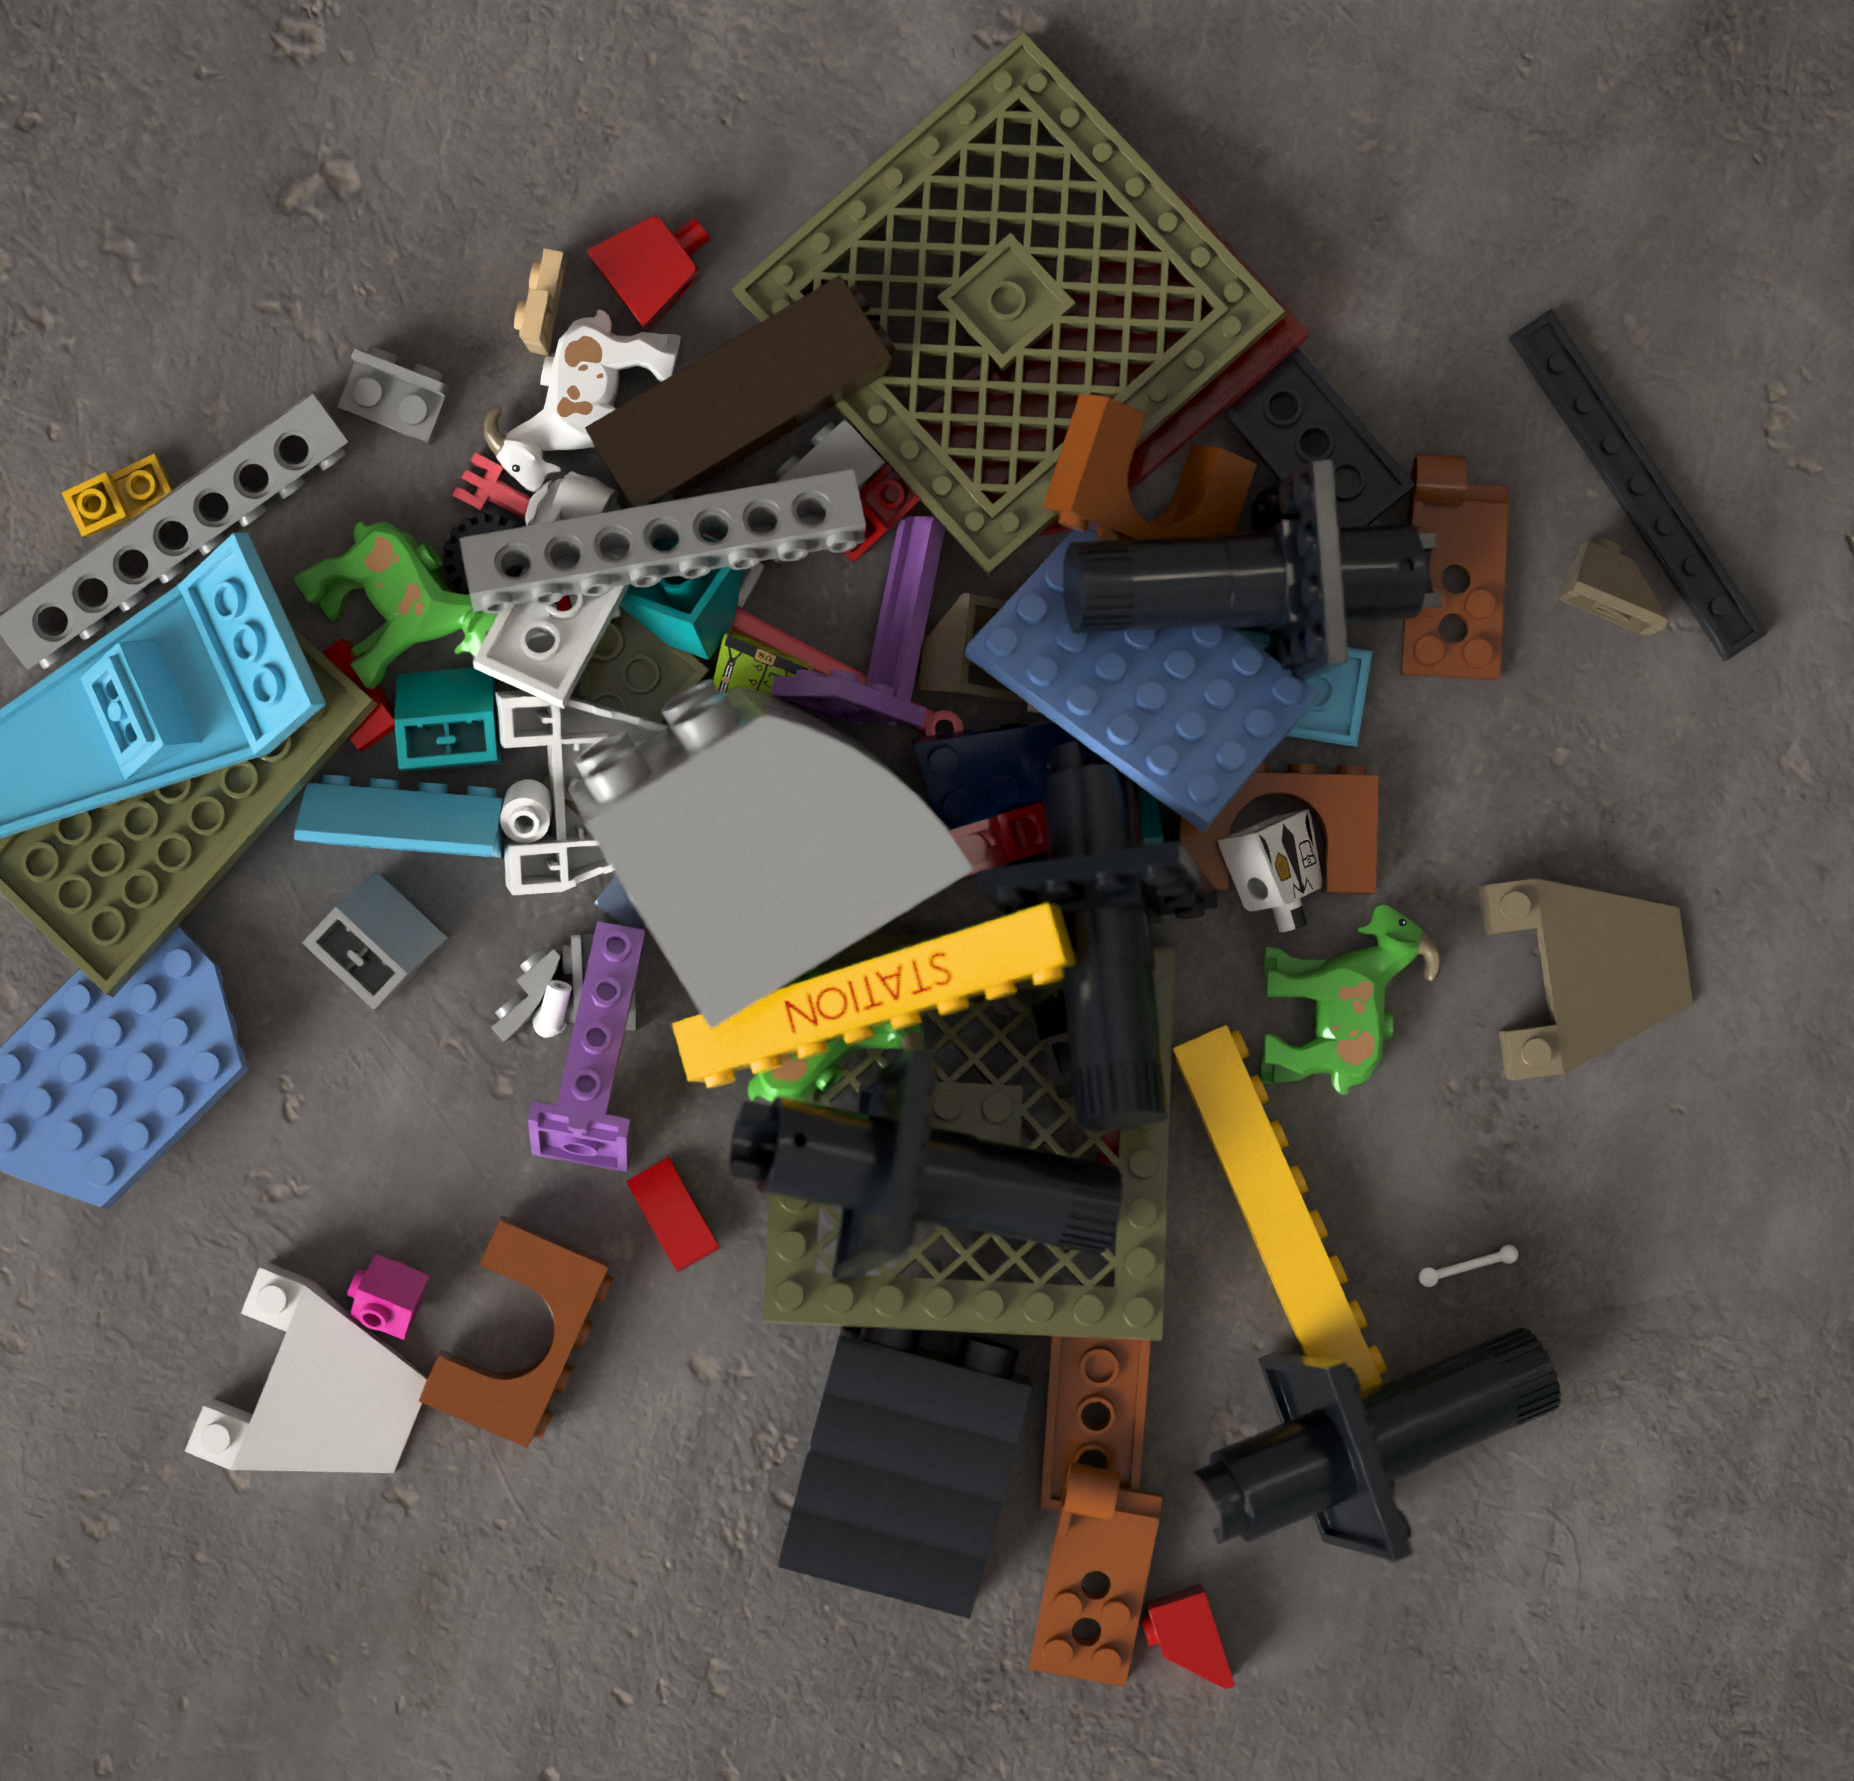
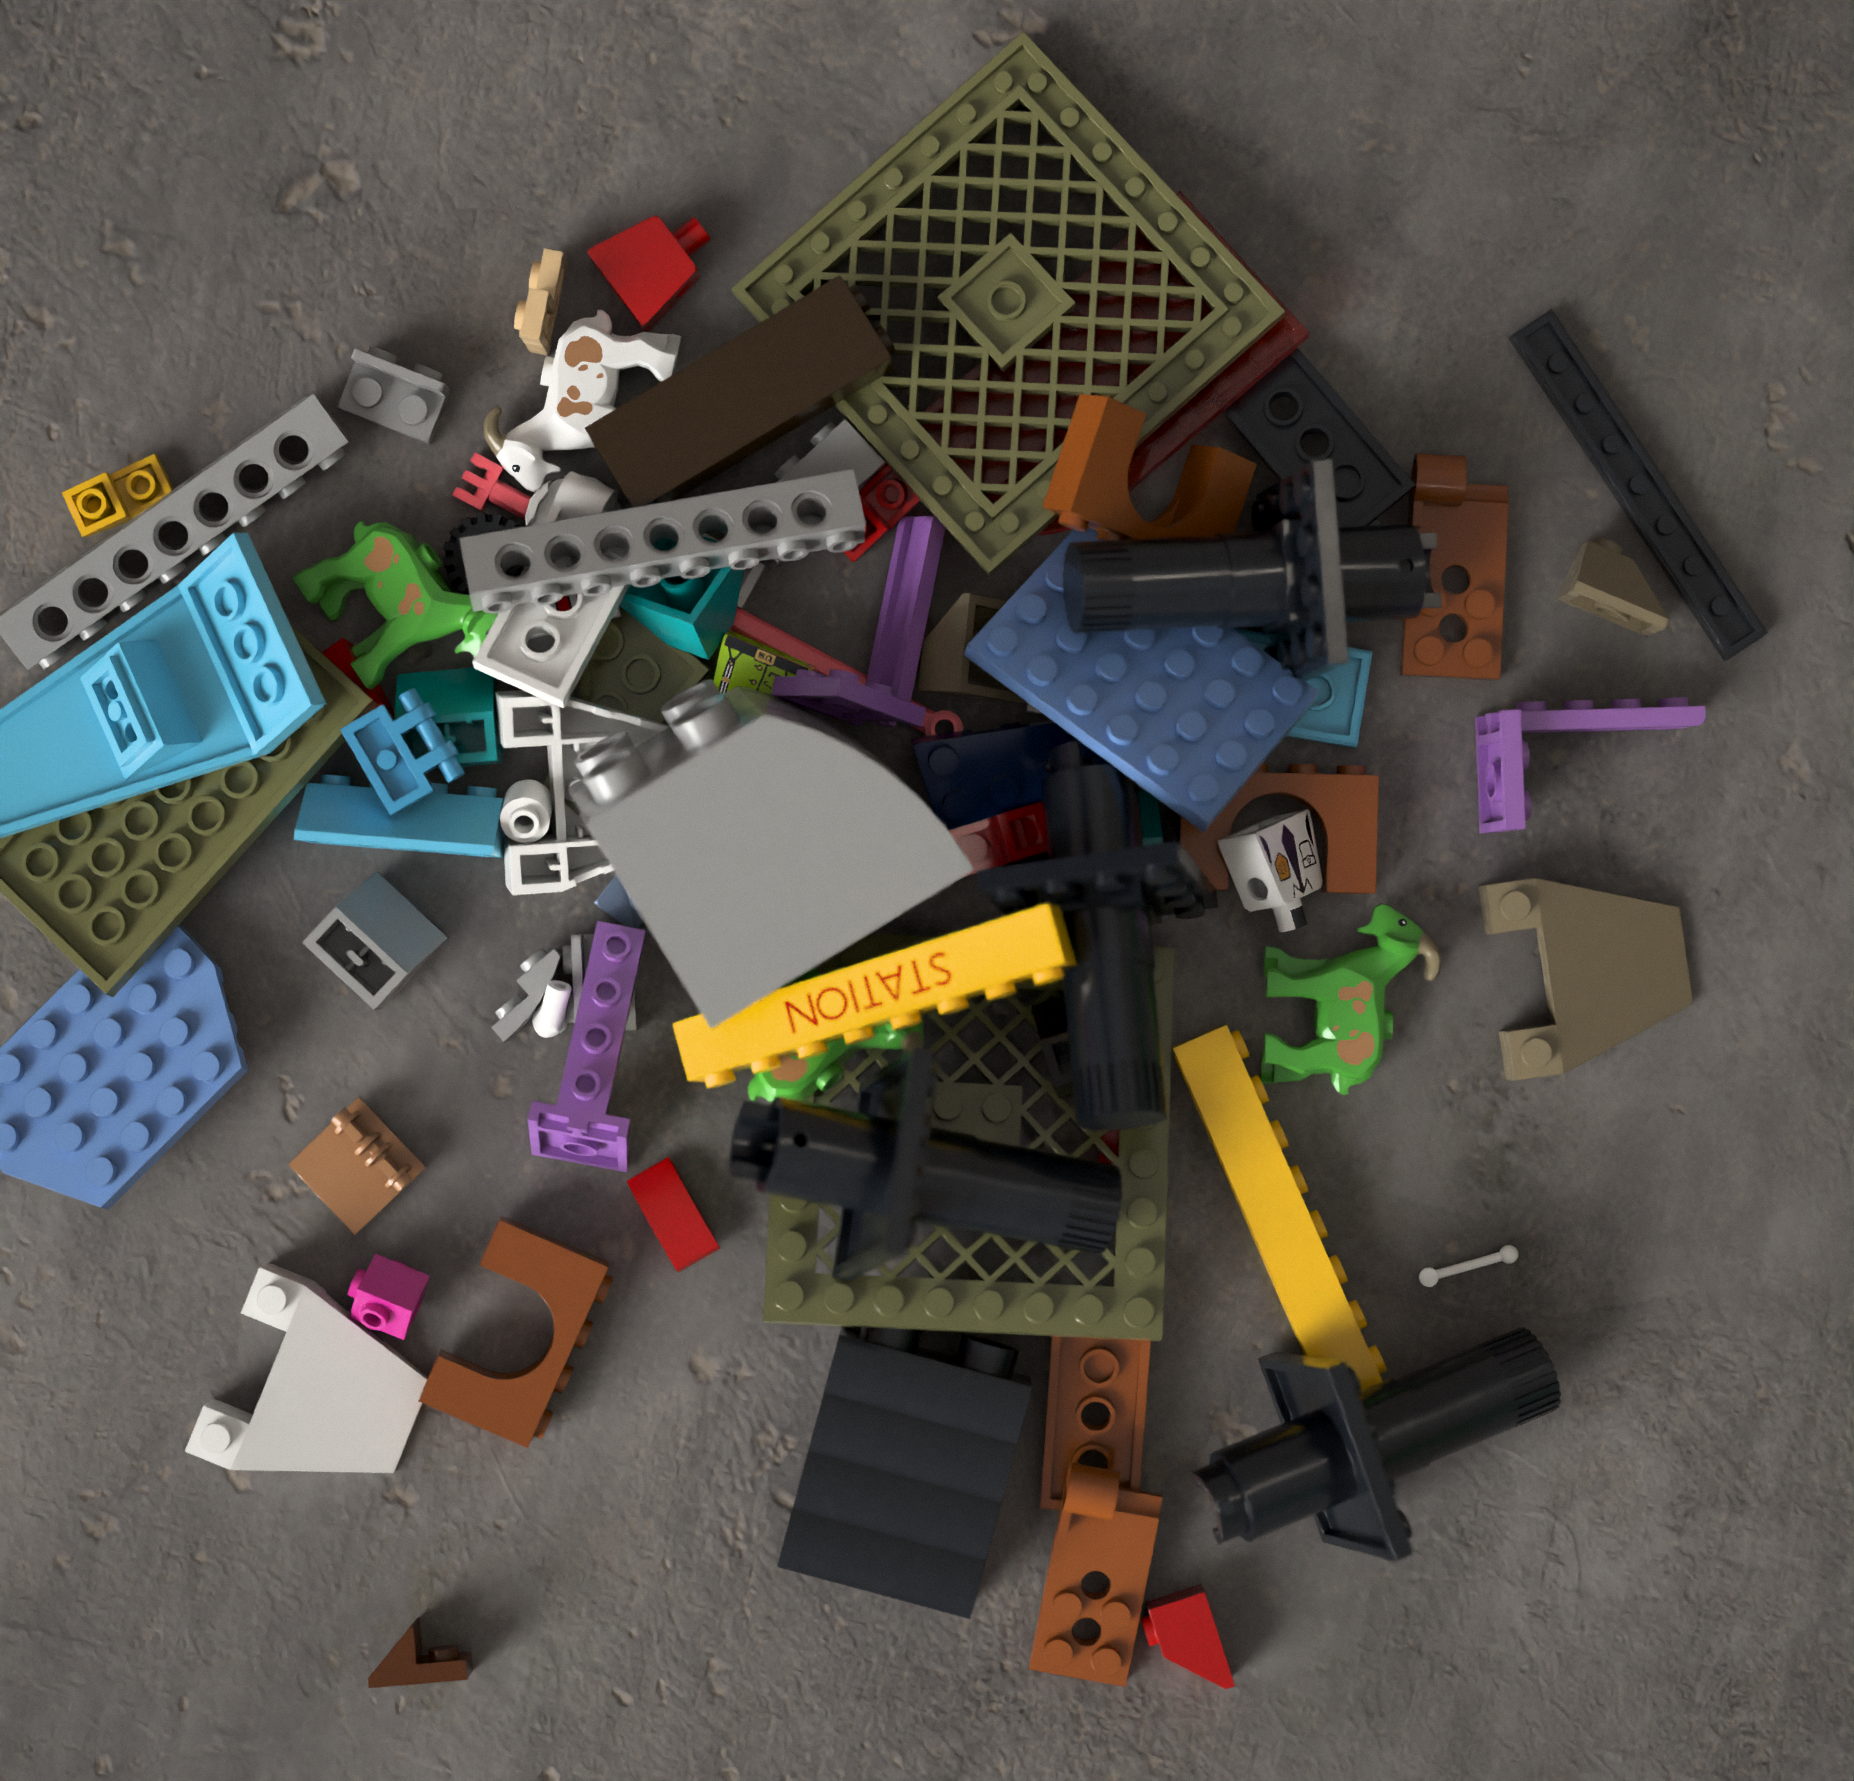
(357, 1165): none -> medium nougat hinge
(388, 759): none -> dark azure plate
(409, 1666): none -> reddish brown slope
(1504, 755): none -> medium lavender bracket

